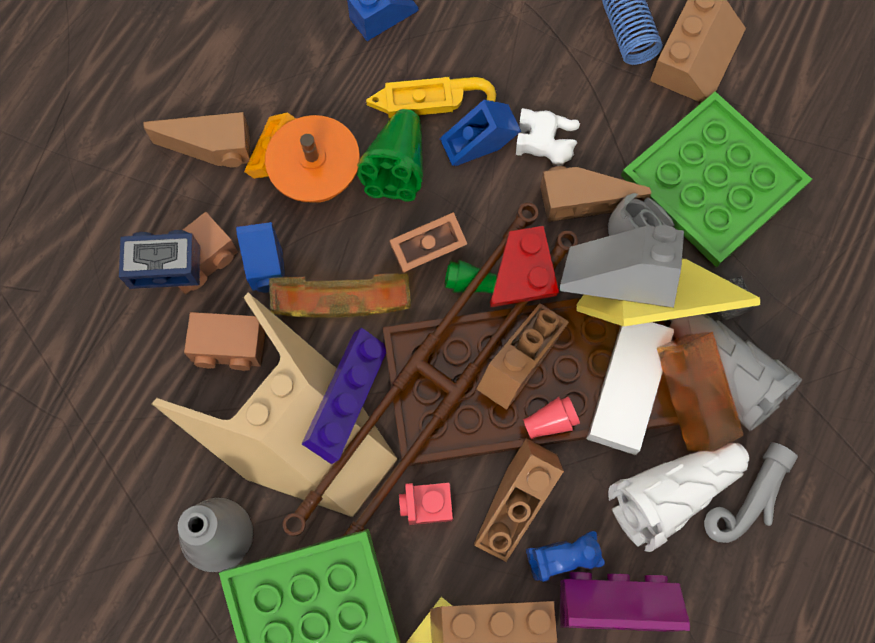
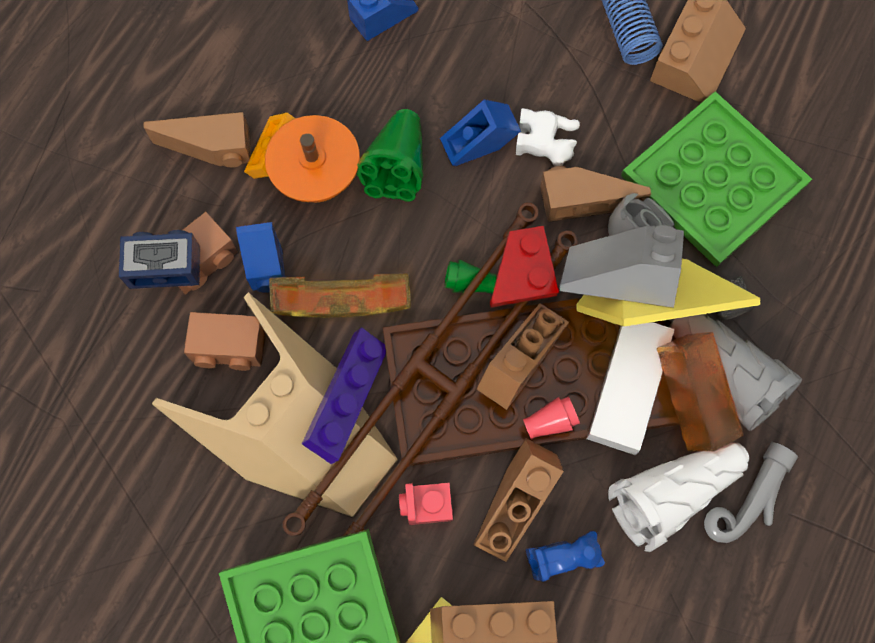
(215, 534): light grey cone -> none
(428, 95): yellow plate -> none
(428, 242): nougat brick -> none
(622, 603): magenta slope -> none

